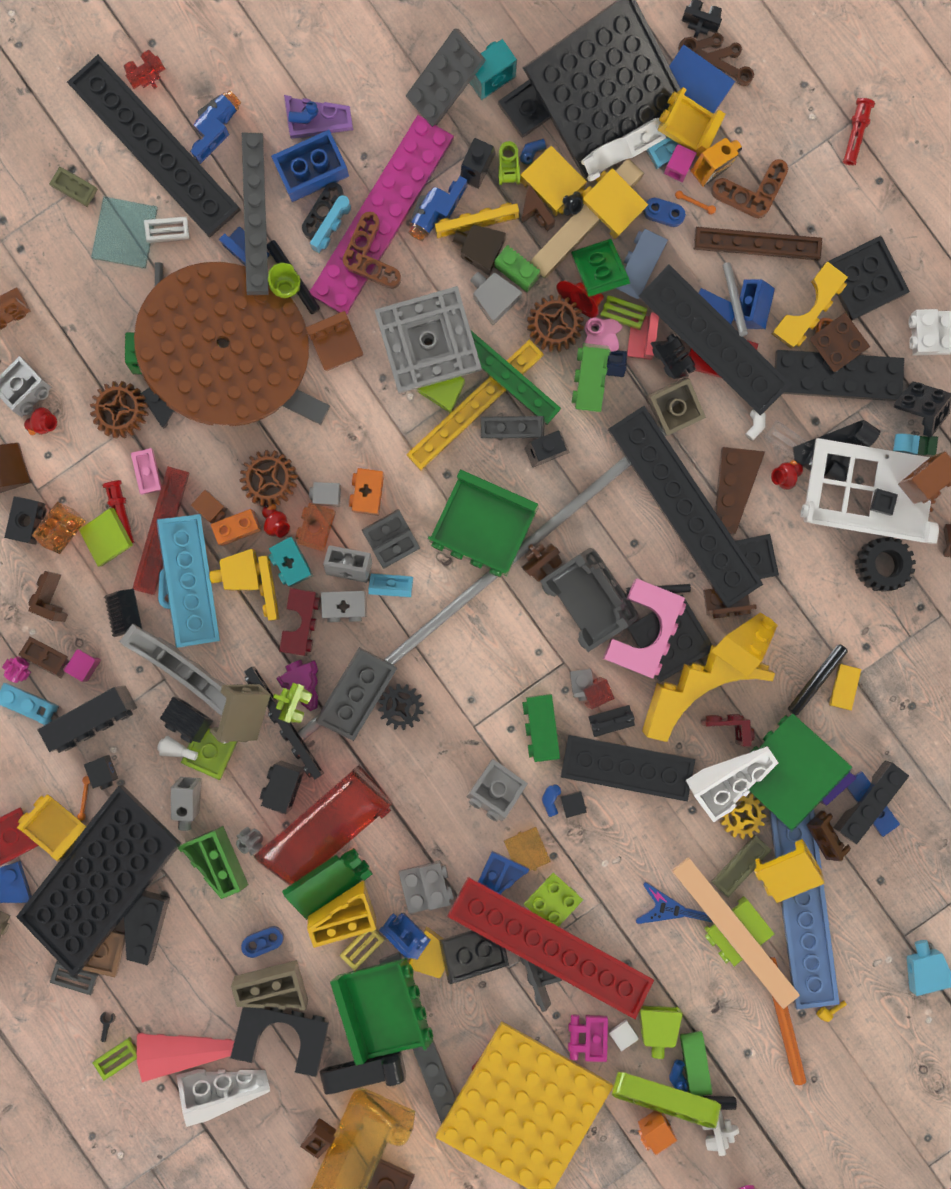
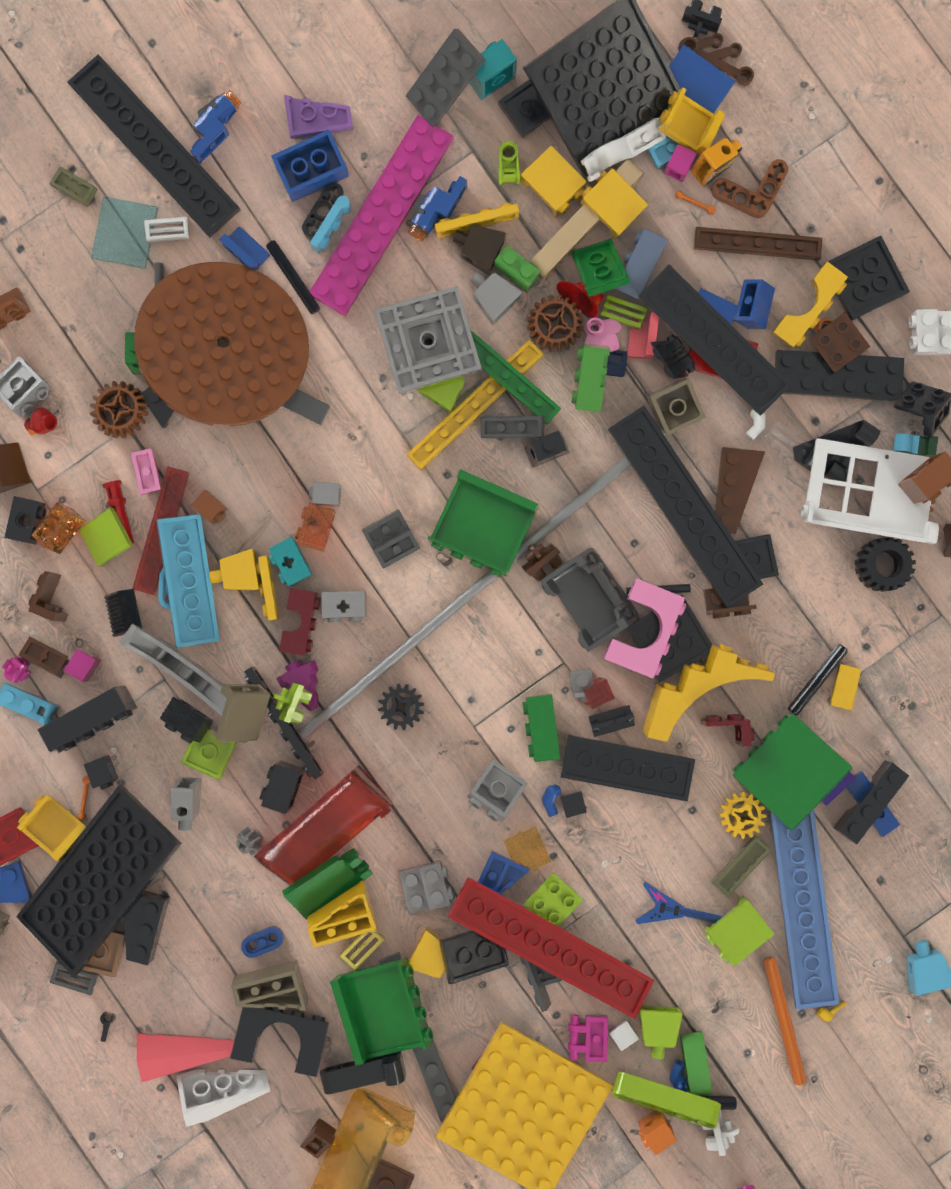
(131, 1048): lime tile -> none
(146, 73): clear red hips -> none
(172, 748): white cone -> none
(216, 861): bright green wedge -> none
(236, 527): orange brick -> none
(254, 214): dark grey plate -> none
(274, 470): dark orange gear -> none
(275, 522): red animal -> none
(283, 280): lime hair -> none
(306, 115): blue arm -> none
(334, 341): dark orange bracket -> none
(348, 563): light grey brick -> none
(356, 694): dark grey plate -> none
(364, 260): dark orange beam -> none
(374, 481): orange brick -> none
(390, 585): medium azure plate -> none
(405, 935): blue hinge -> none
(478, 161): black torso -> none
(530, 149): blue arm -> none
(534, 206): reddish brown slope -> none
(573, 203): black plate -> none
(663, 214): blue plate -> none
(723, 784): white wedge -> none
(735, 933): light nougat tile -> none
(738, 313): light grey bar -> none
(747, 644): yellow wedge -> none
(787, 474): red animal -> none
(790, 873): yellow panel -> none
(827, 838): reddish brown hinge -> none
(862, 121): red pin -> none
(883, 502): black tile -> none

